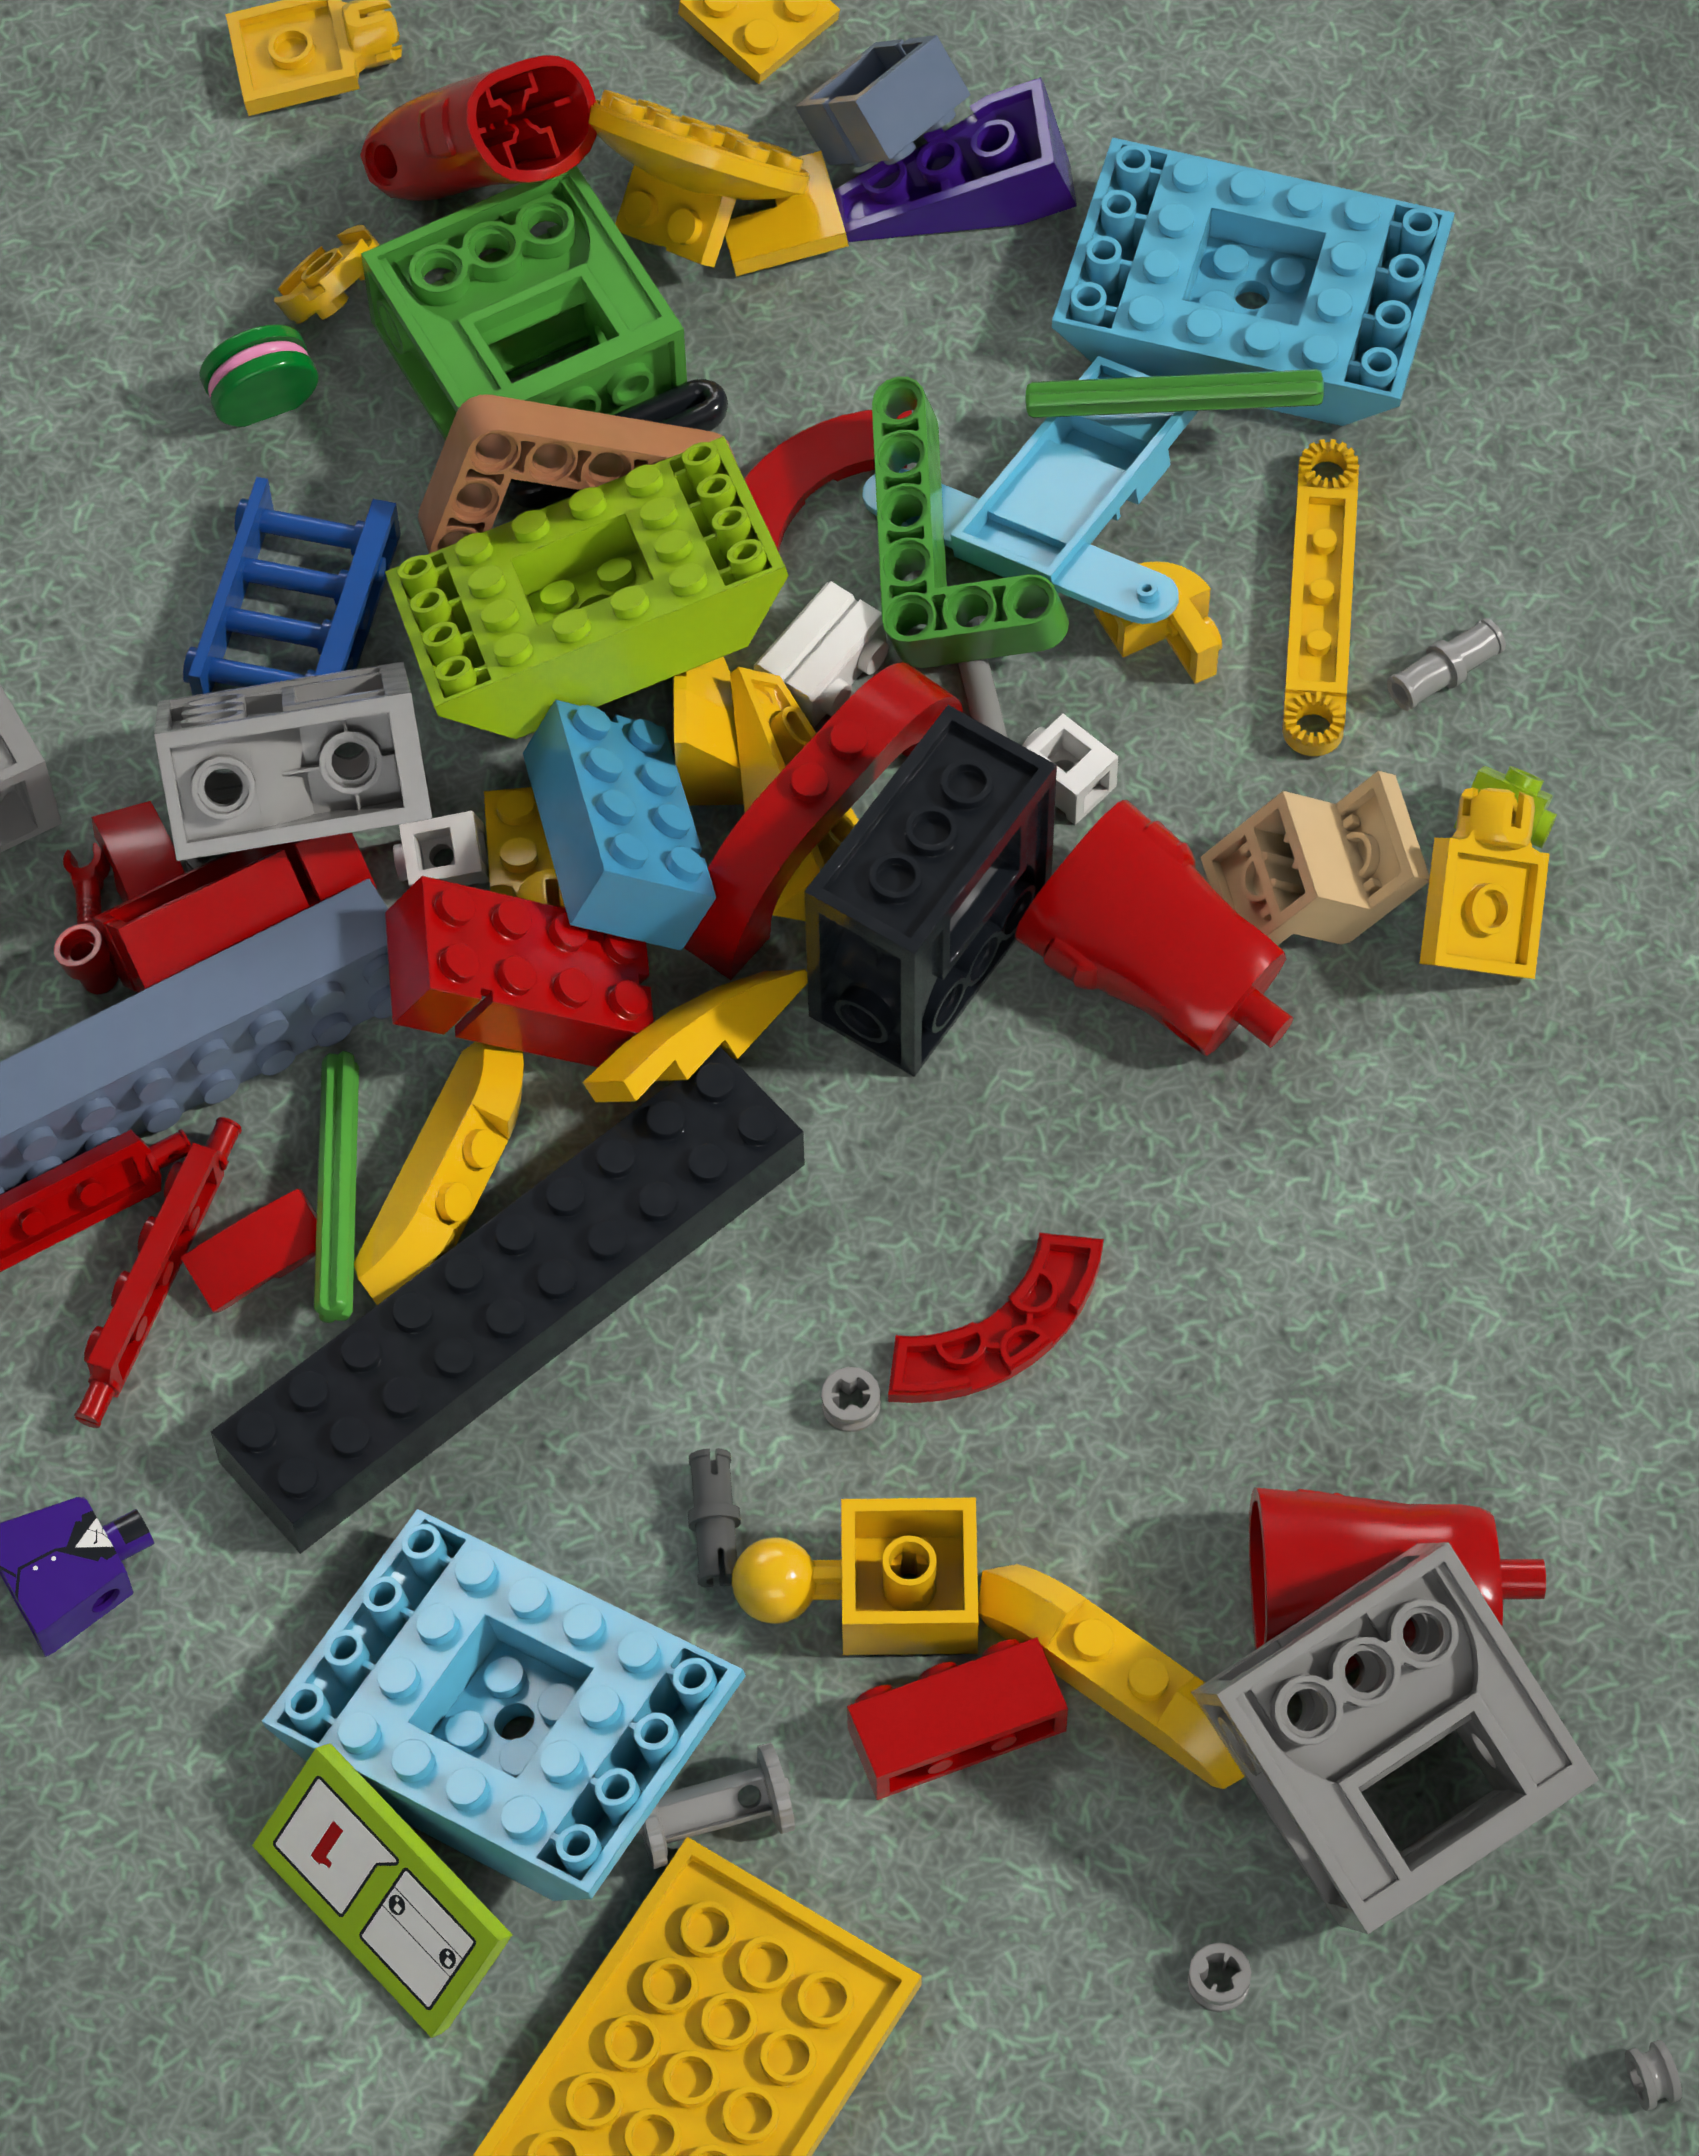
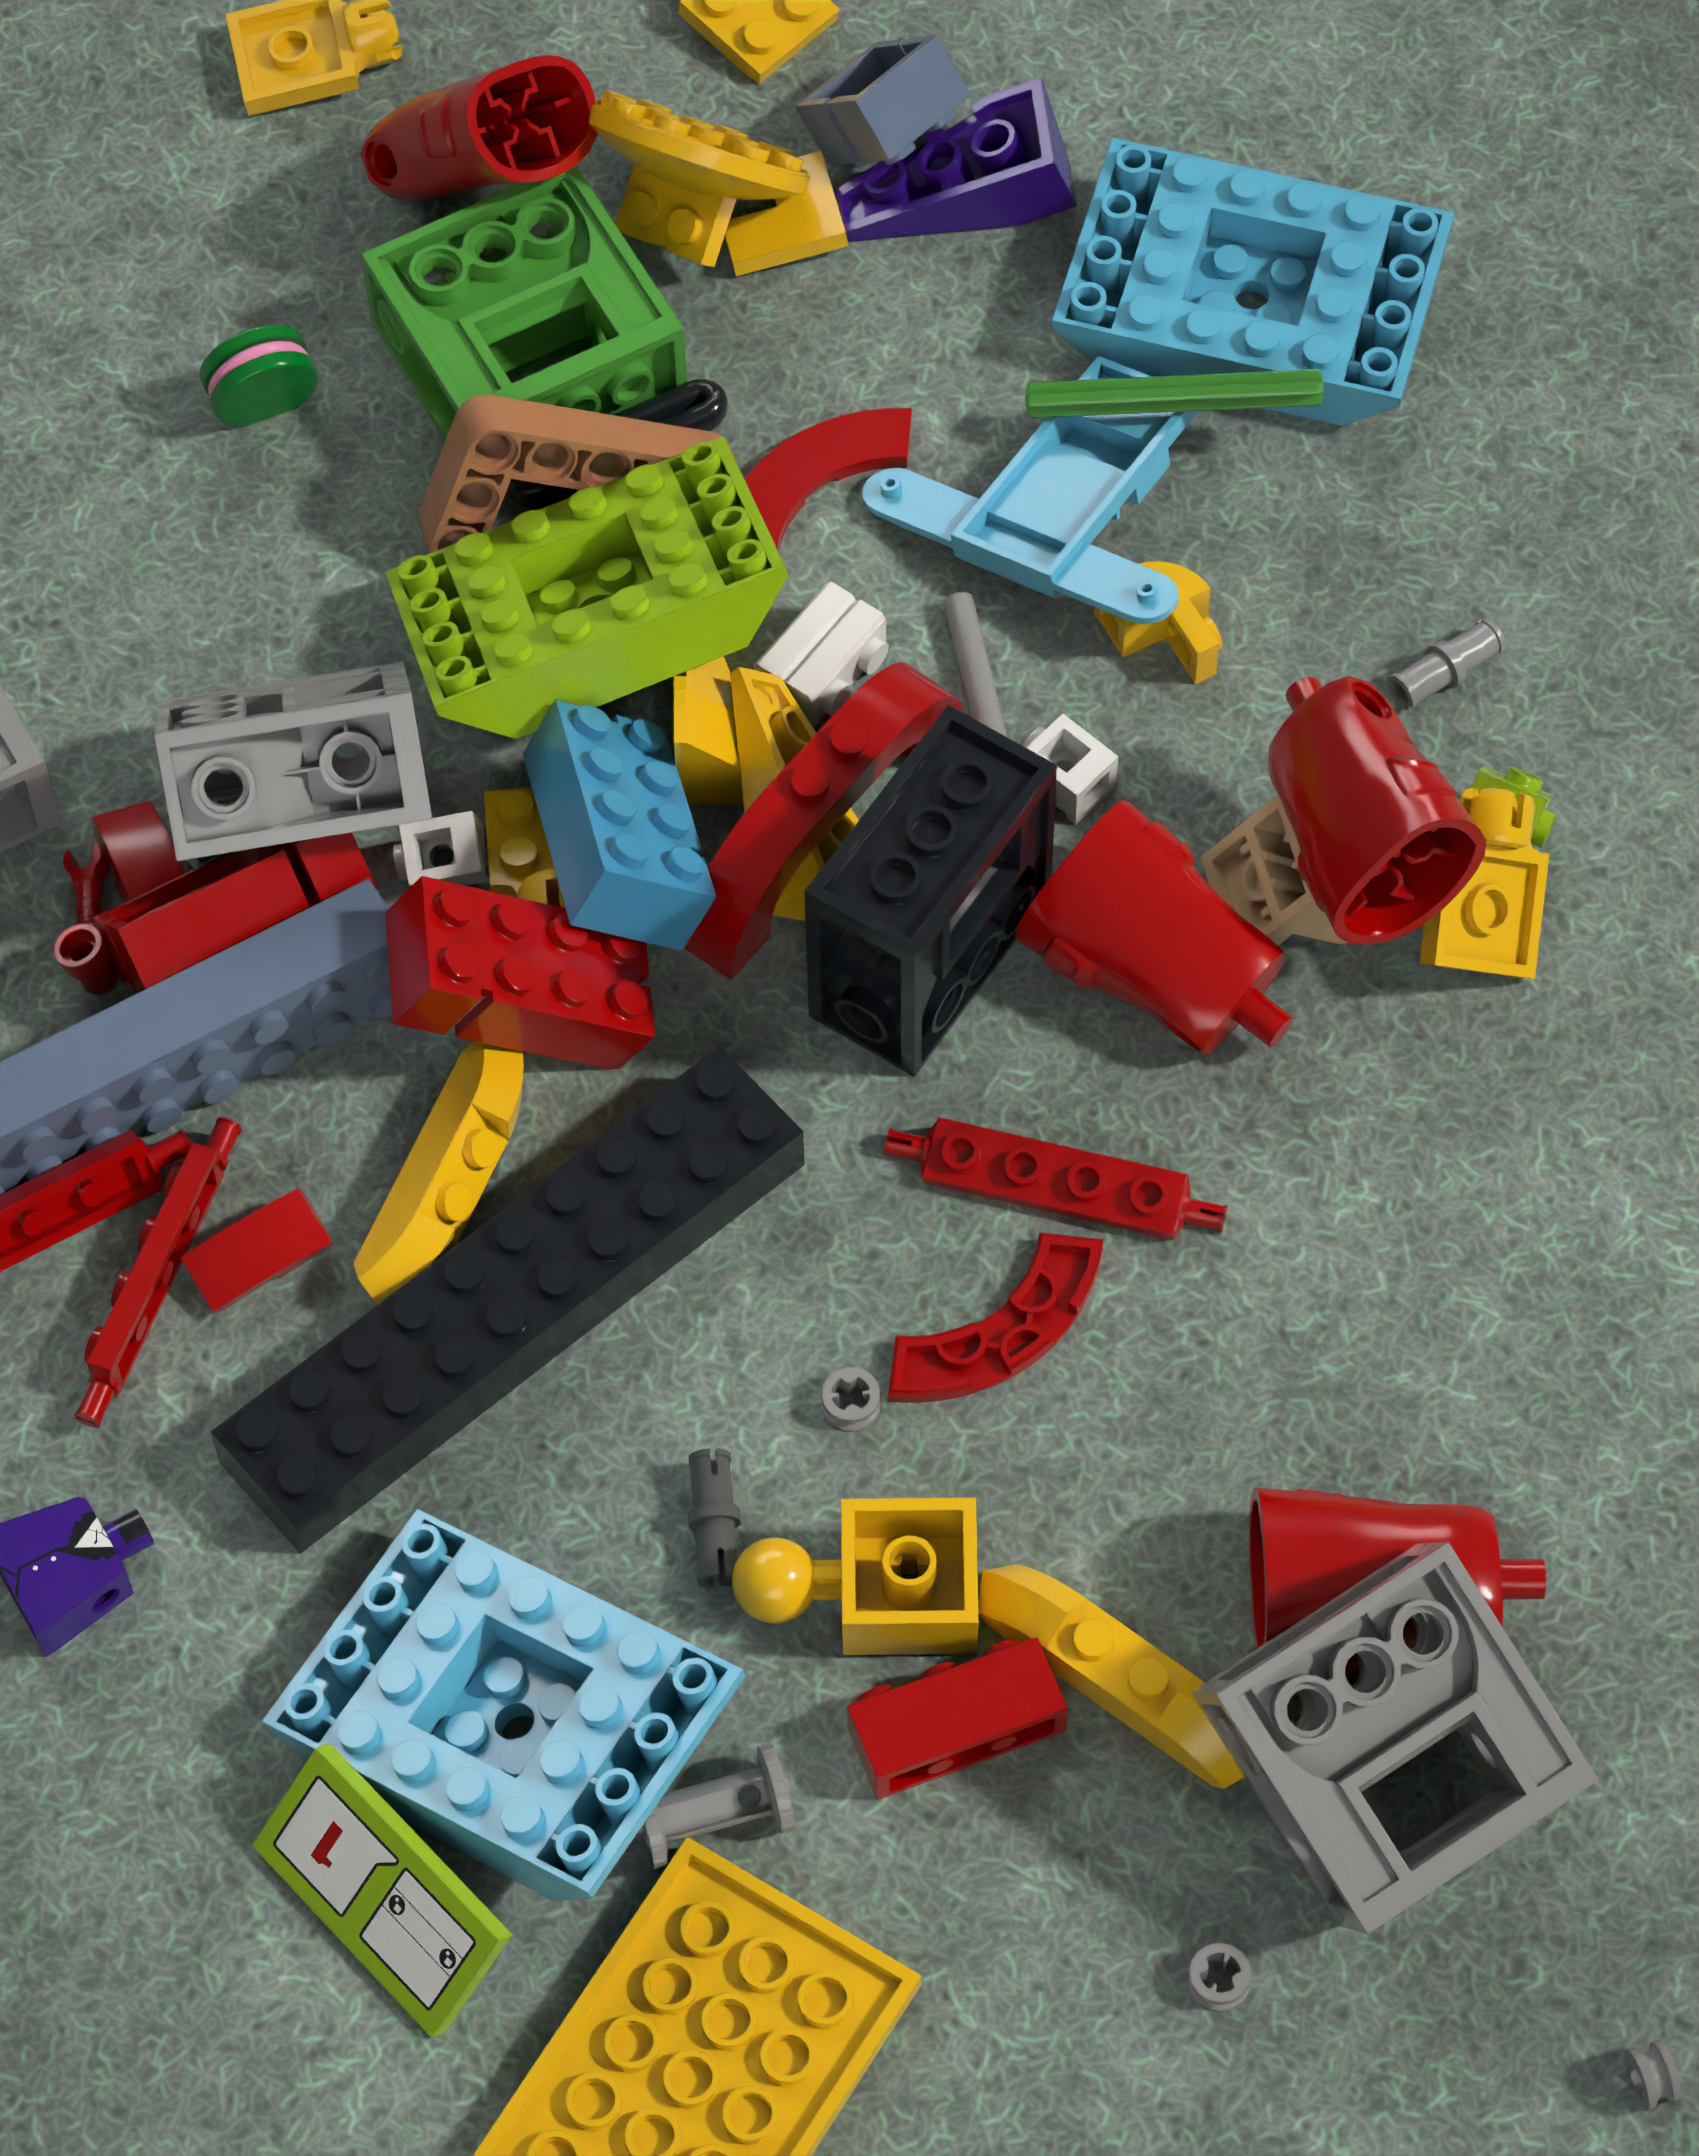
(323, 276): yellow plate -> none
(336, 1188): bright green axle -> none
(353, 591): blue fence -> none
(690, 1033): yellow slope -> none
(923, 548): bright green beam -> none
(1056, 1178): none -> red plate
(1321, 598): yellow plate -> none
(1370, 813): none -> red torso

